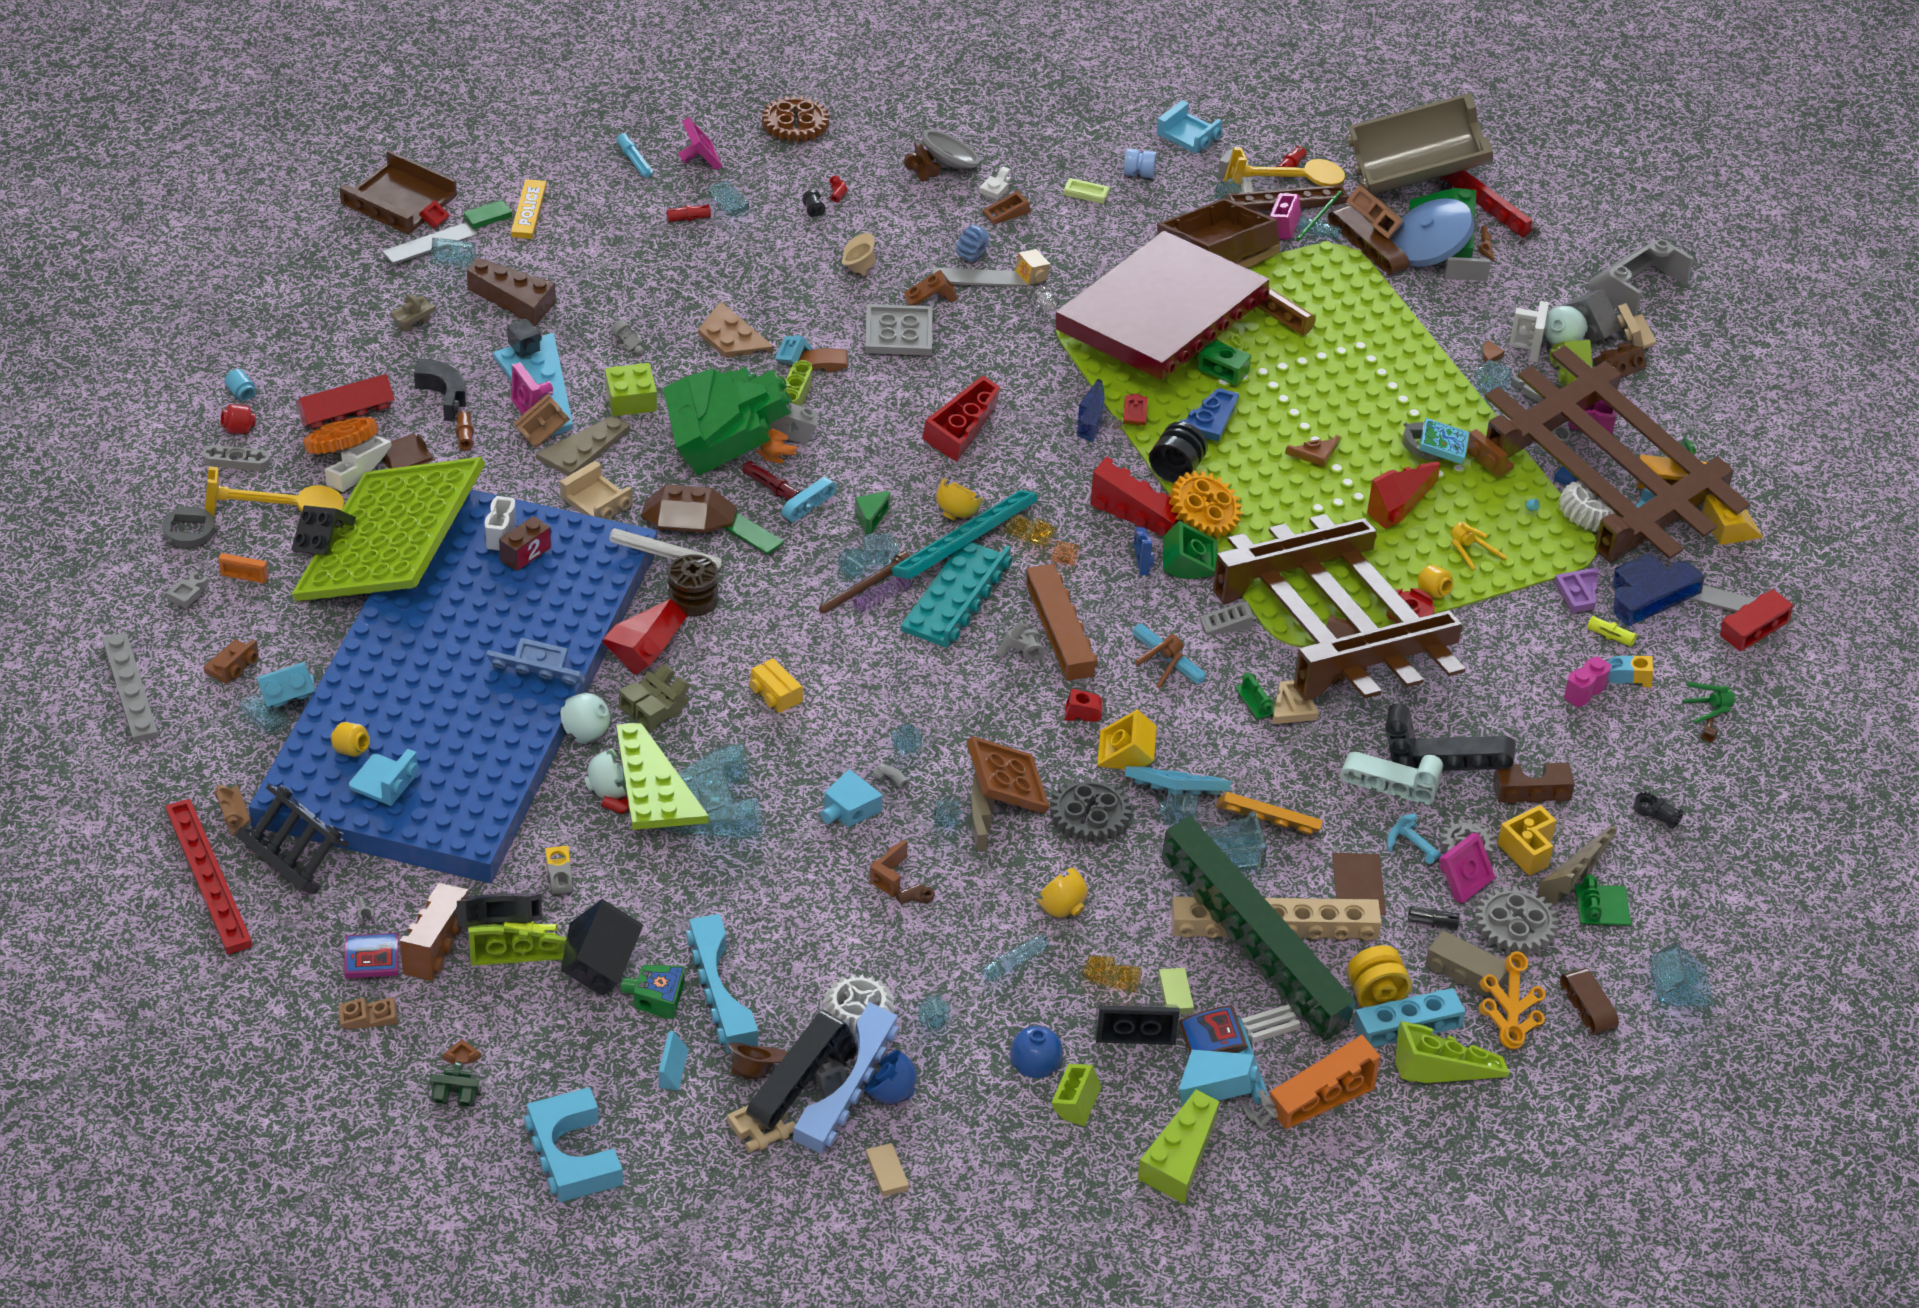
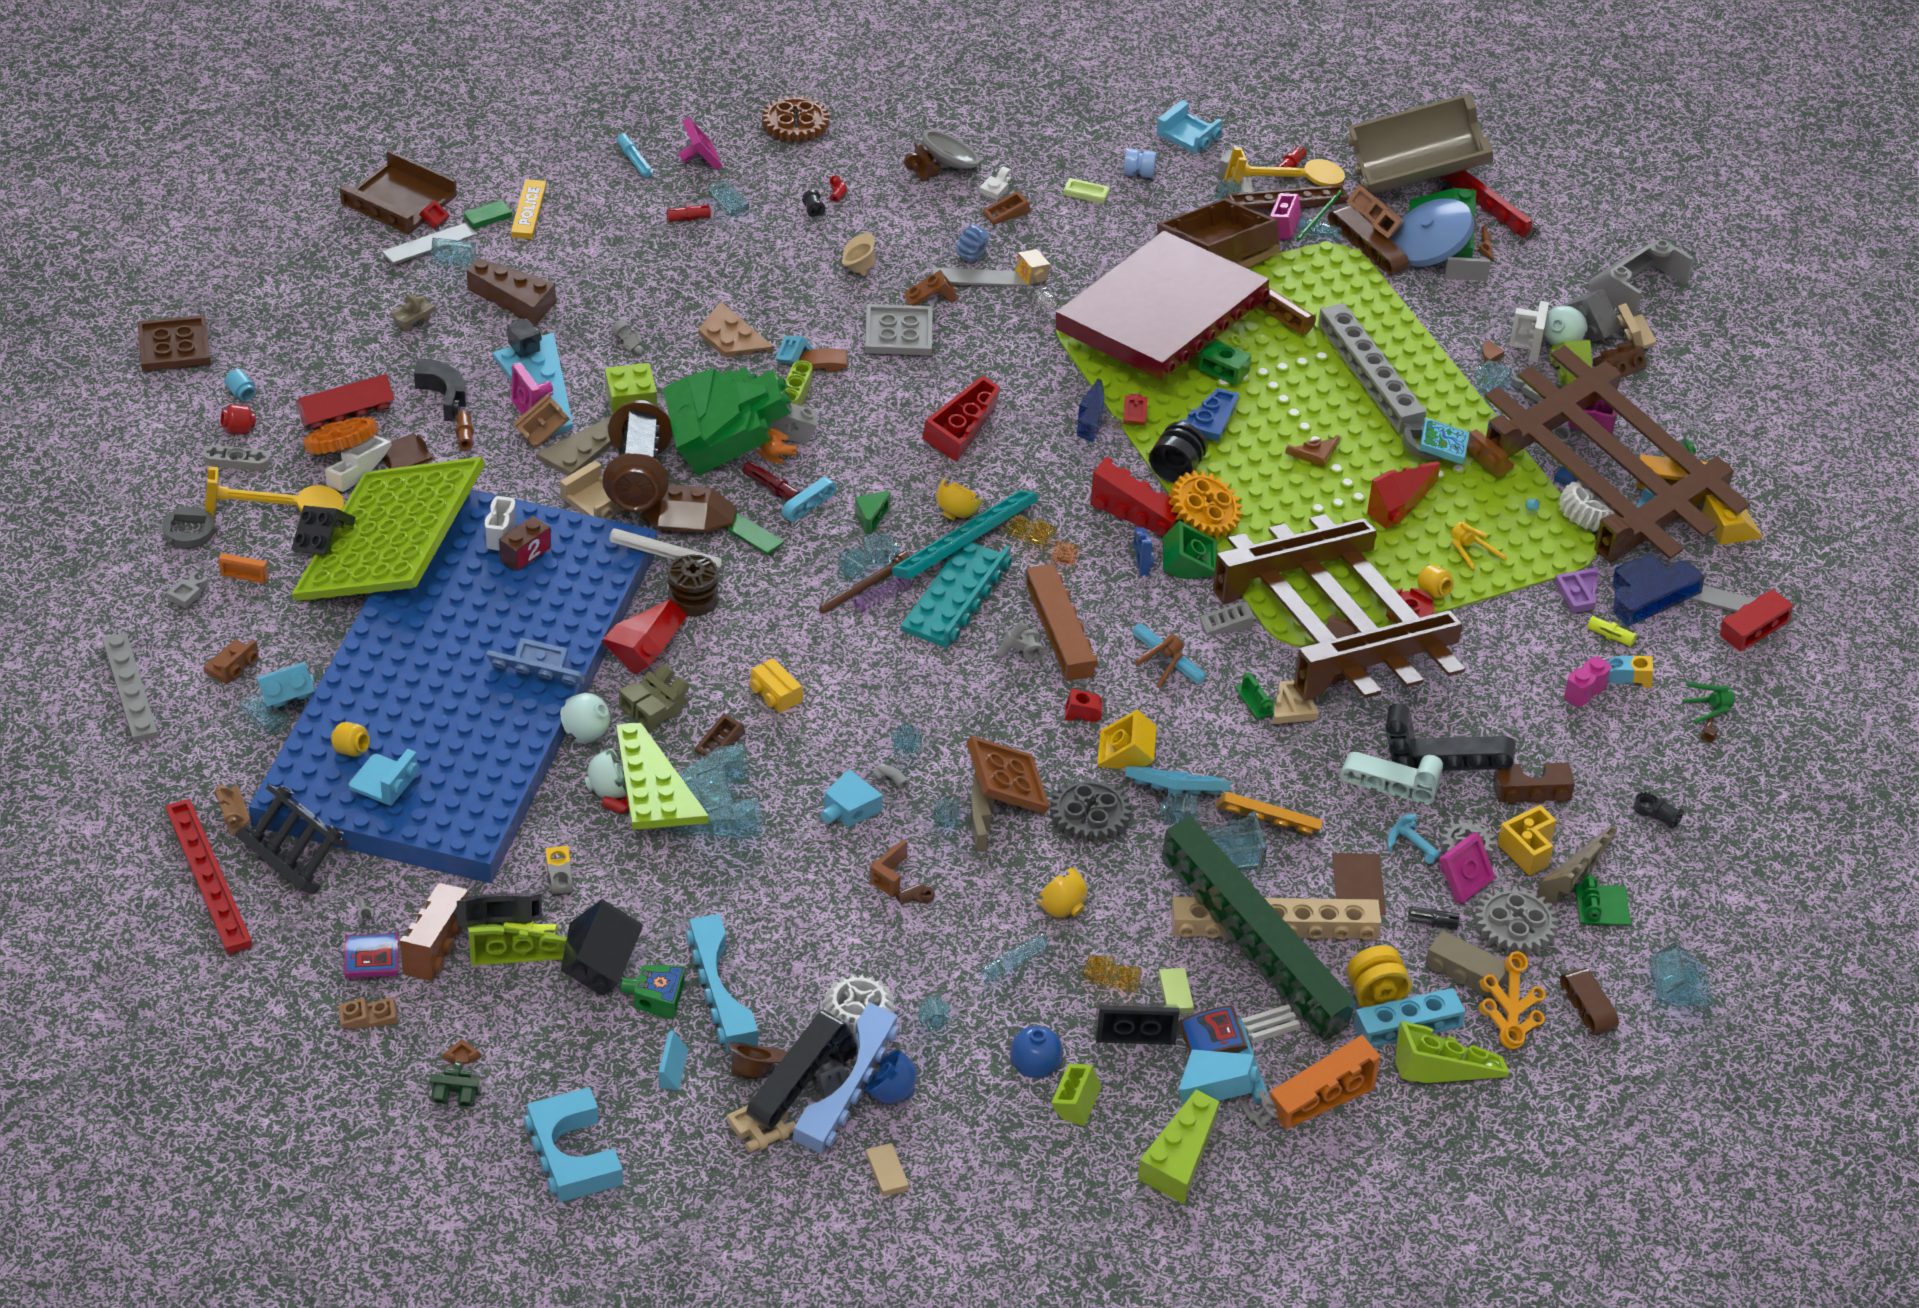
(173, 342): none -> reddish brown plate
(635, 476): none -> reddish brown brick
(725, 721): none -> reddish brown slope
(1370, 366): none -> light grey brick

